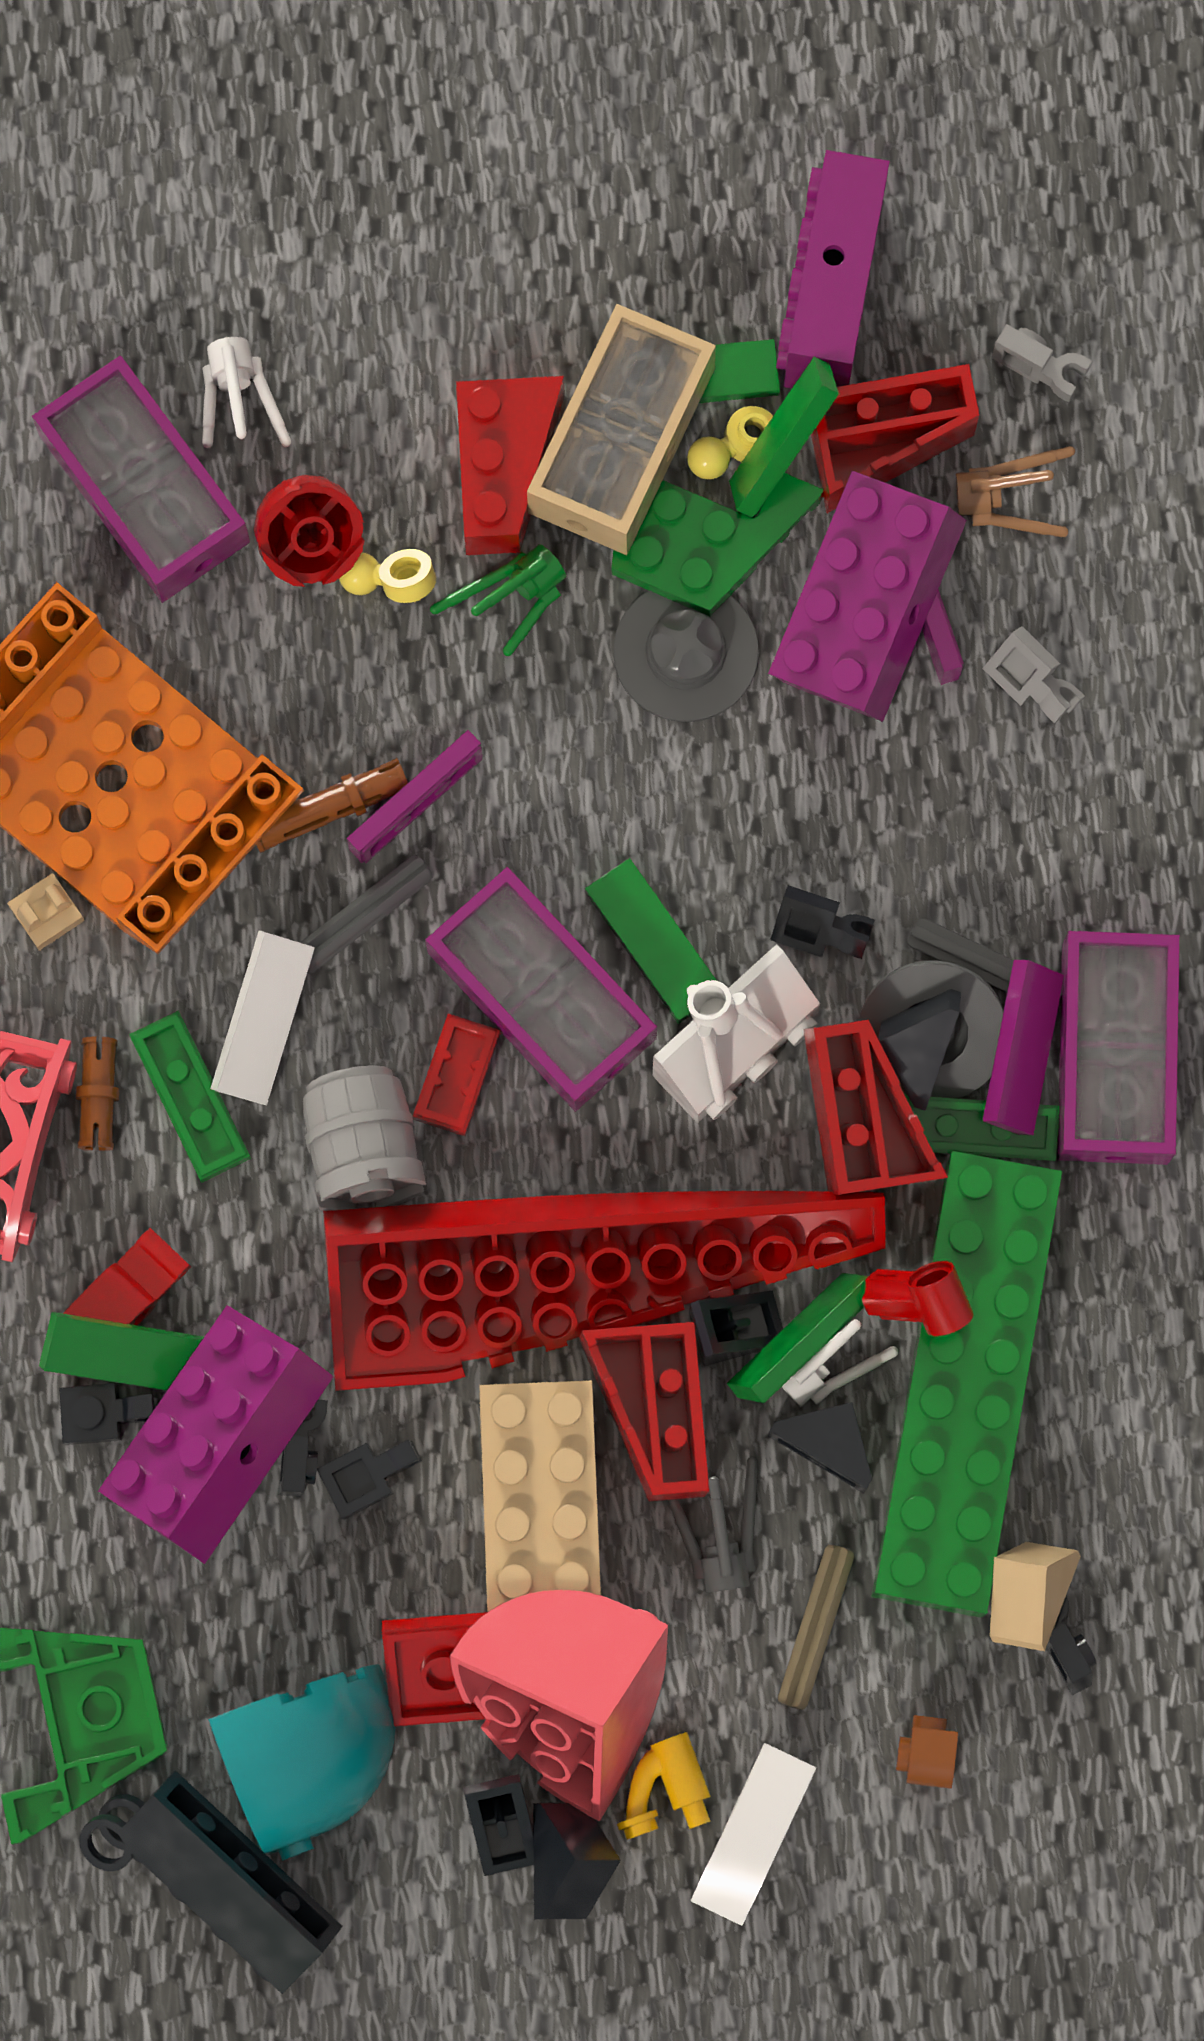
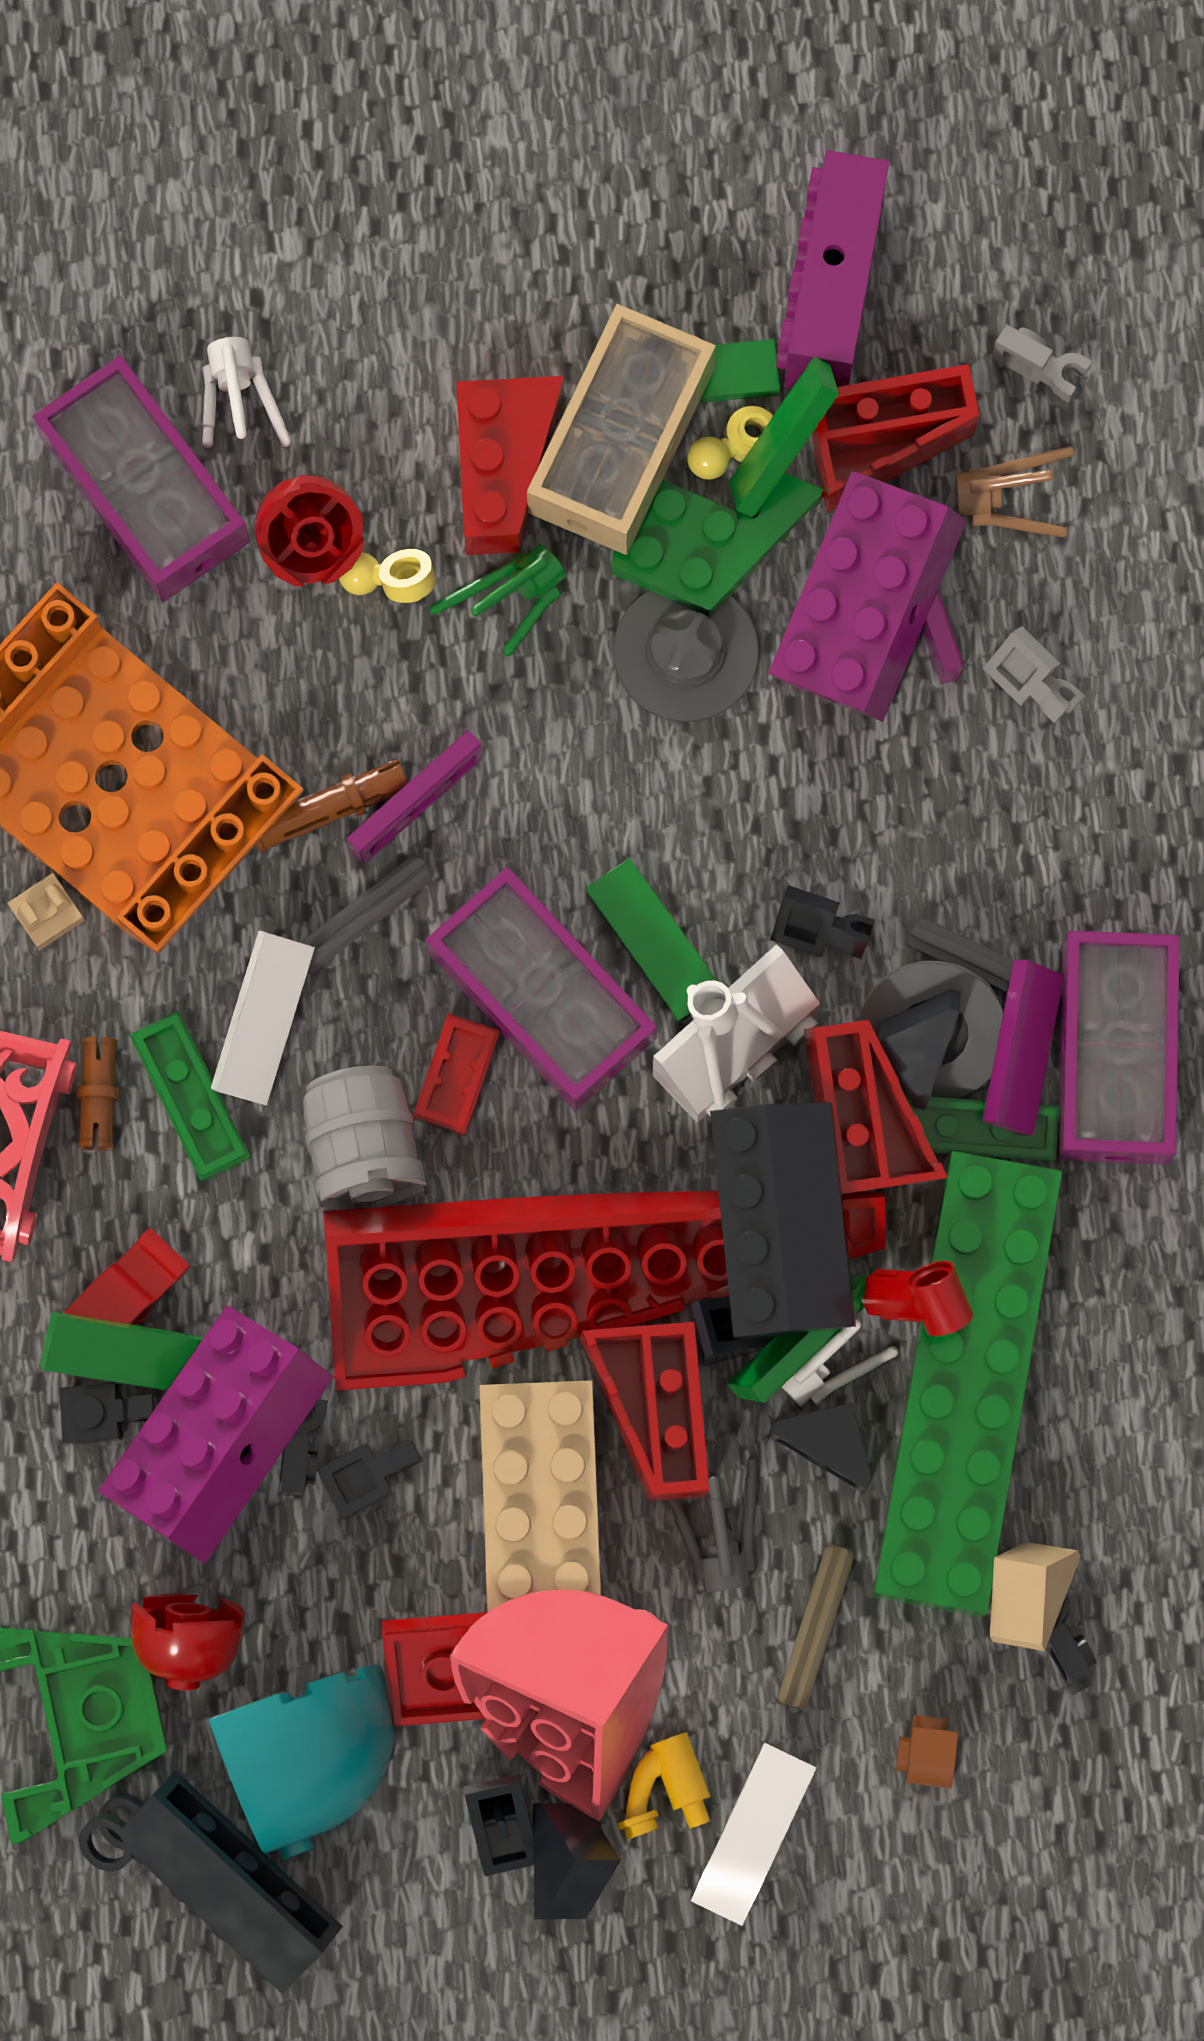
(186, 1638): none -> red cylinder
(782, 1219): none -> black slope

